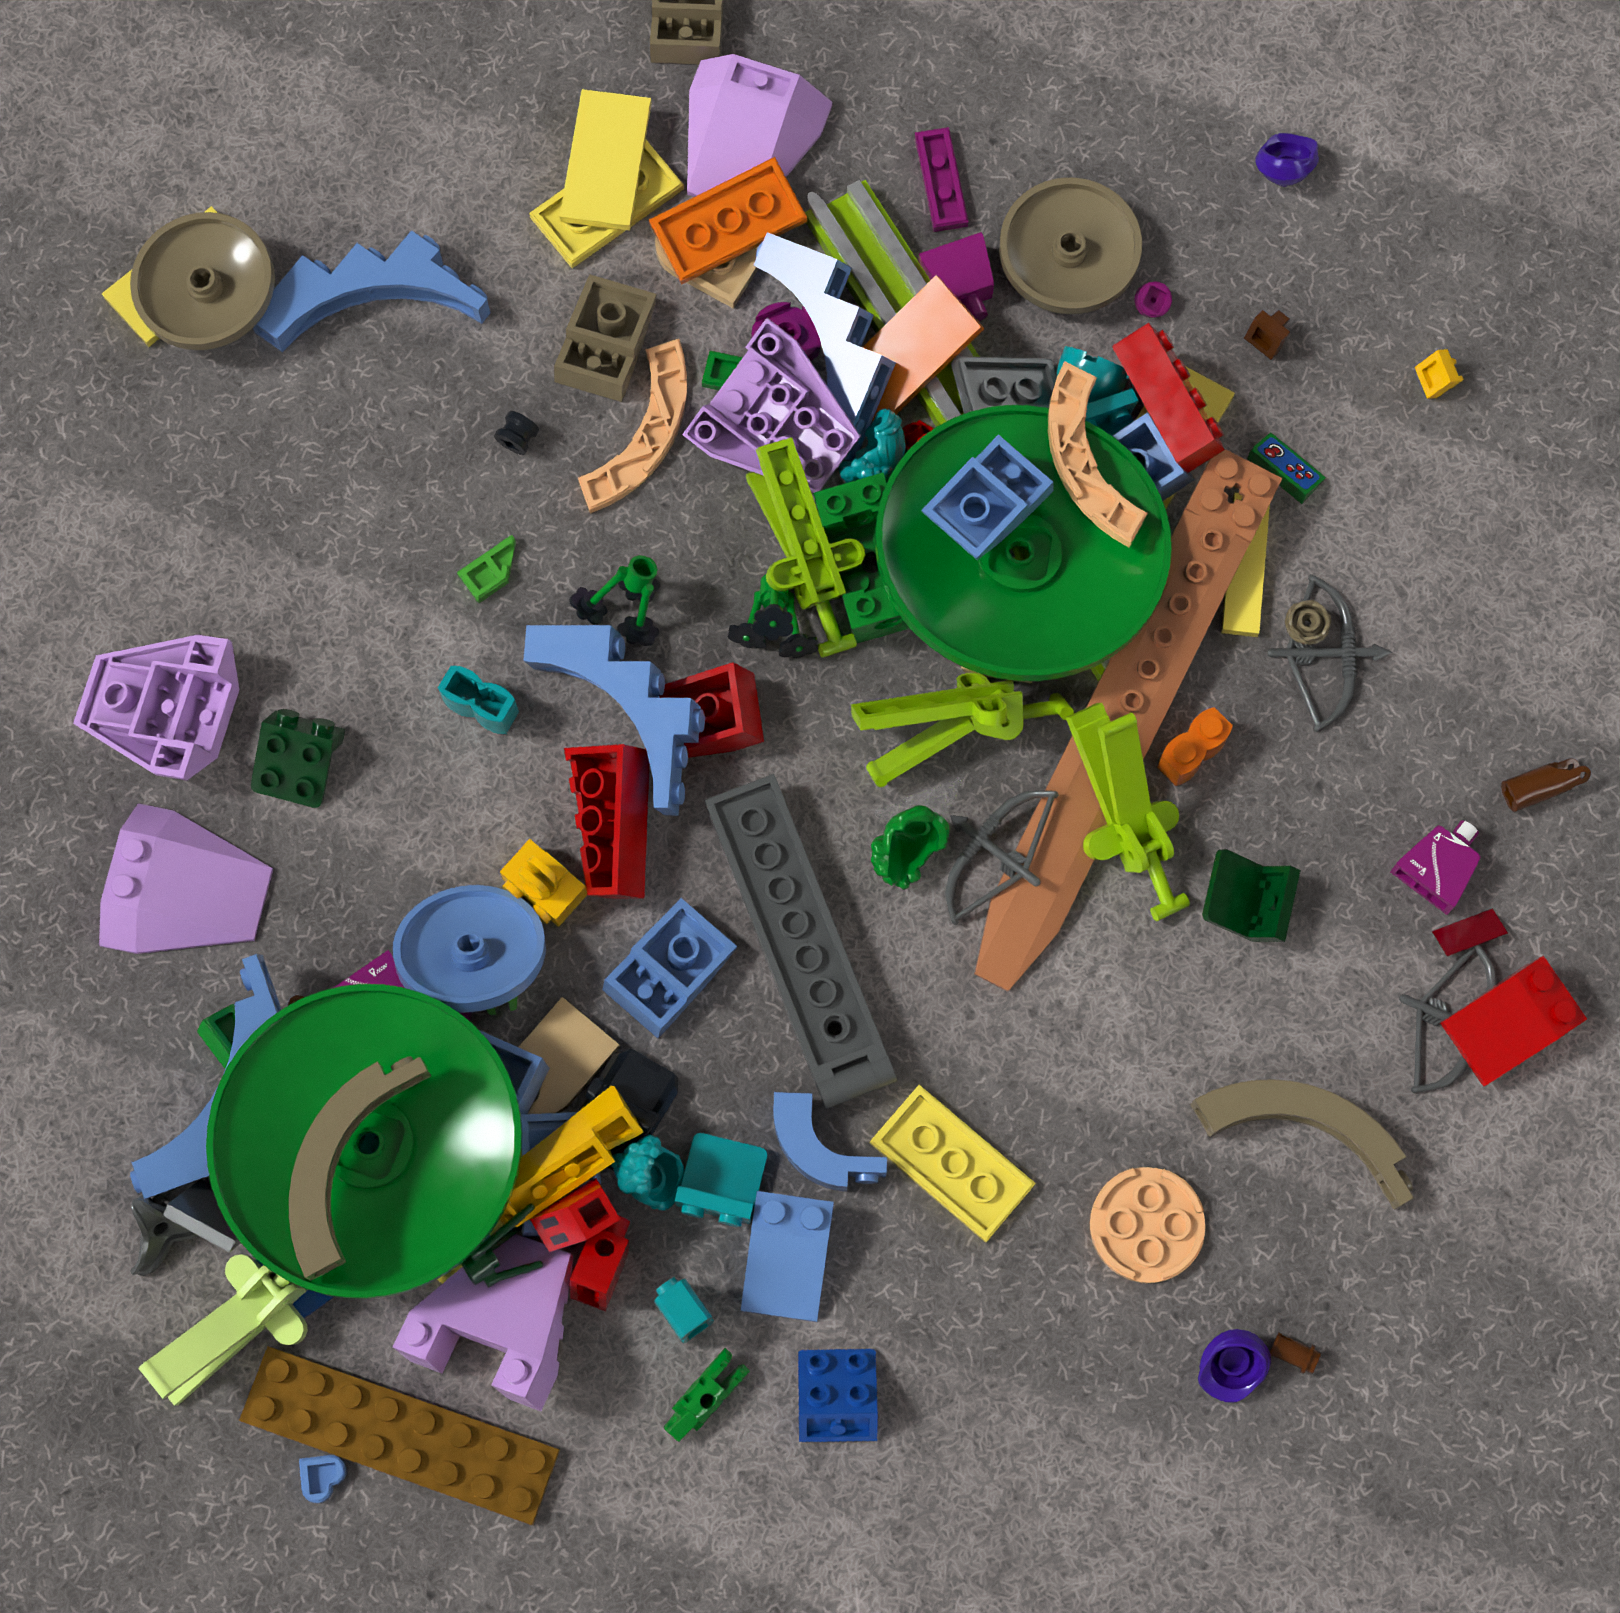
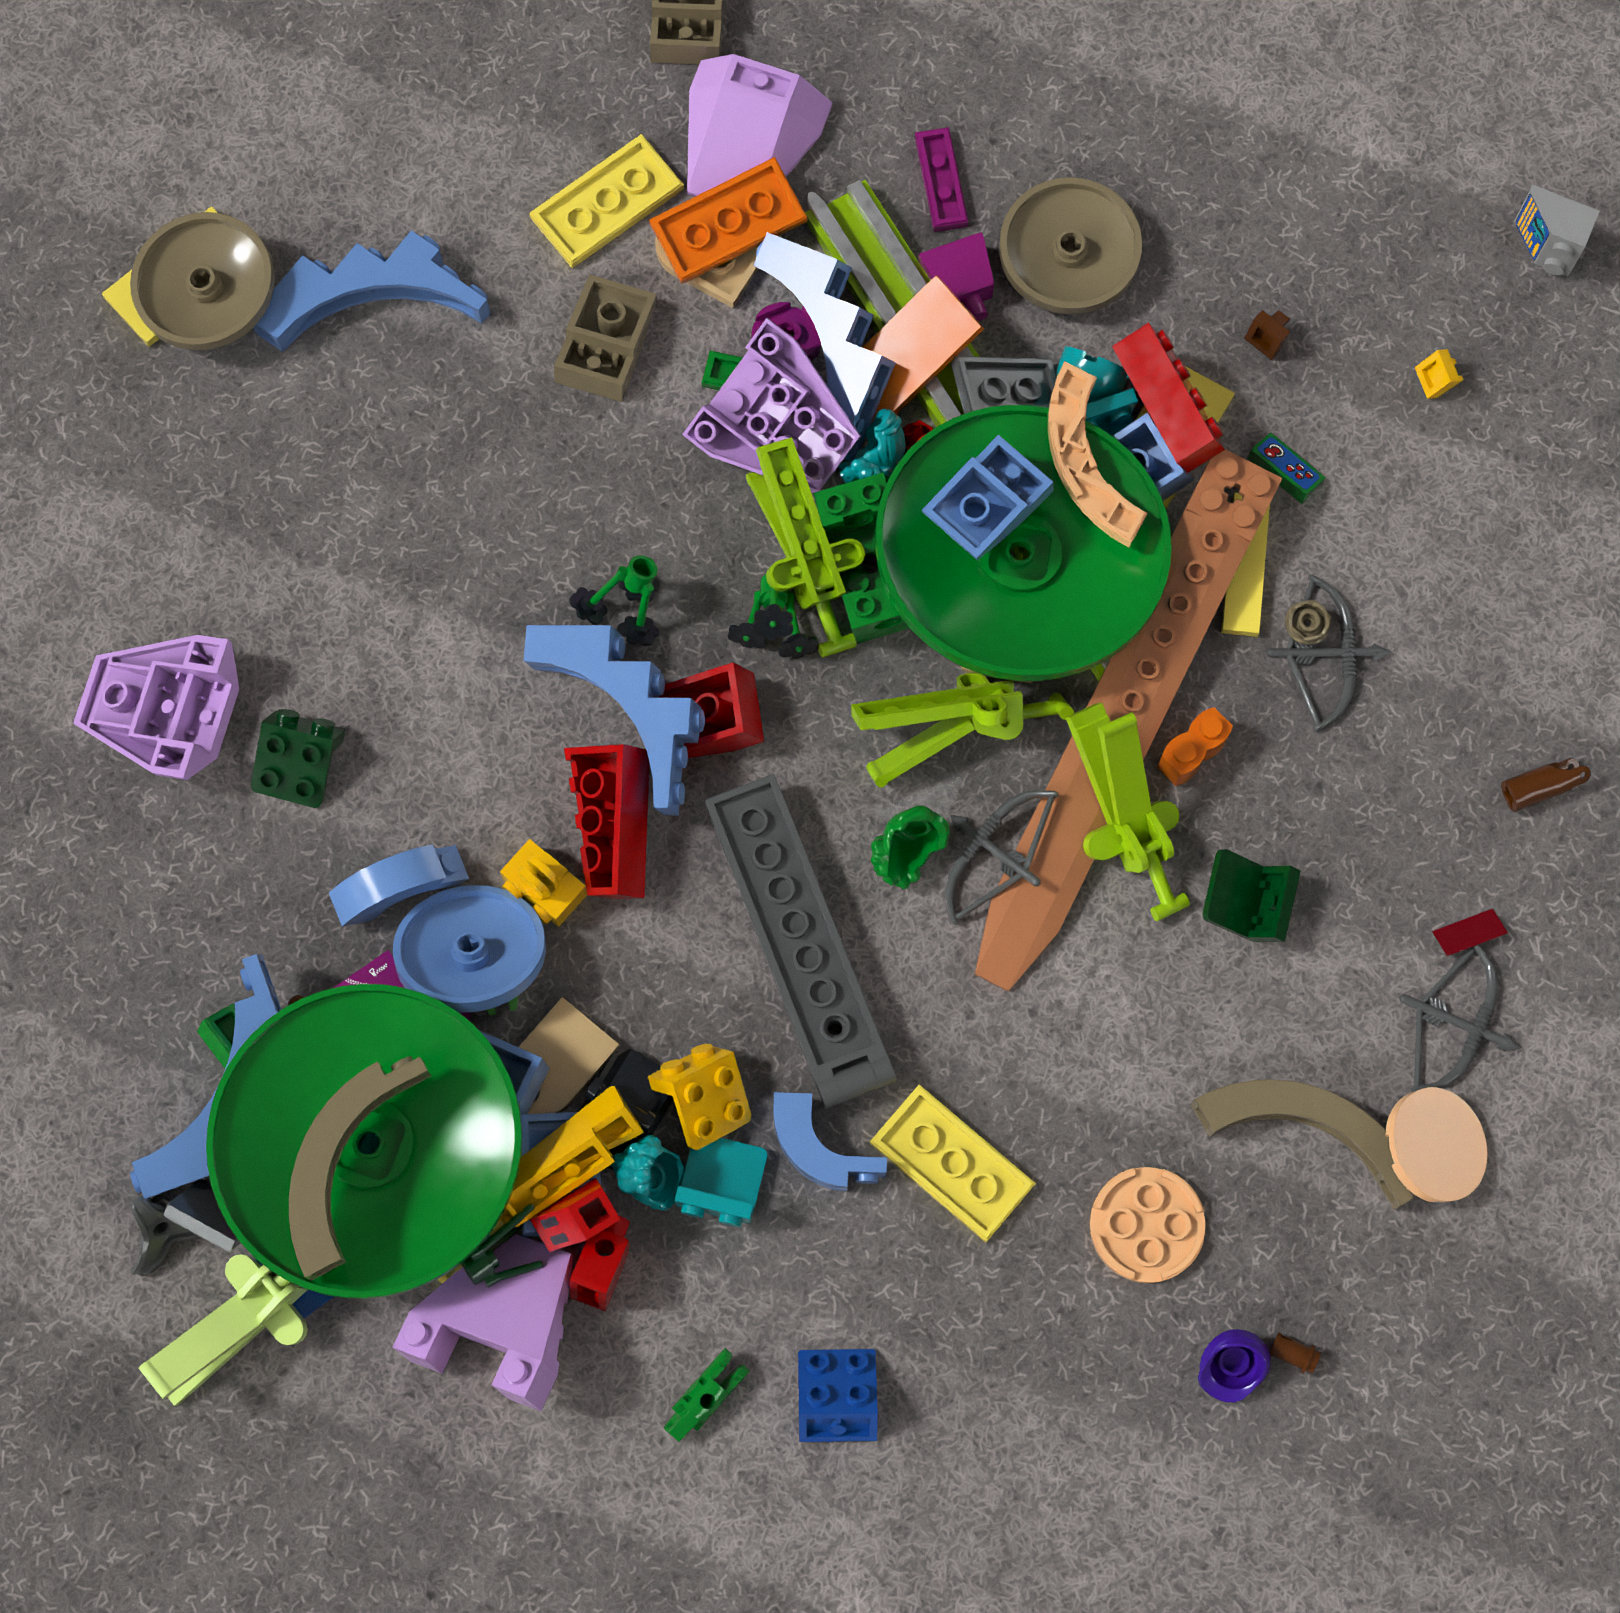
(178, 887): lavender wedge -> none
(320, 1475): medium blue tile -> none
(395, 879): none -> medium blue arch
(400, 1435): pearl gold plate -> none
(470, 697): teal brick -> none
(489, 571): bright green tile -> none
(516, 432): black wheel -> none
(605, 160): light yellow tile -> none
(653, 436): light nougat tile -> none
(668, 967): medium blue slope -> none
(682, 1309): teal brick -> none
(705, 1093): none -> yellow bracket
(787, 1256): medium blue slope -> none
(1153, 299): magenta tile -> none
(1287, 158): dark purple hat -> none
(1436, 1145): none -> light nougat tile
(1440, 865): magenta torso -> none
(1513, 1020): red slope -> none
(1554, 229): none -> light grey slope

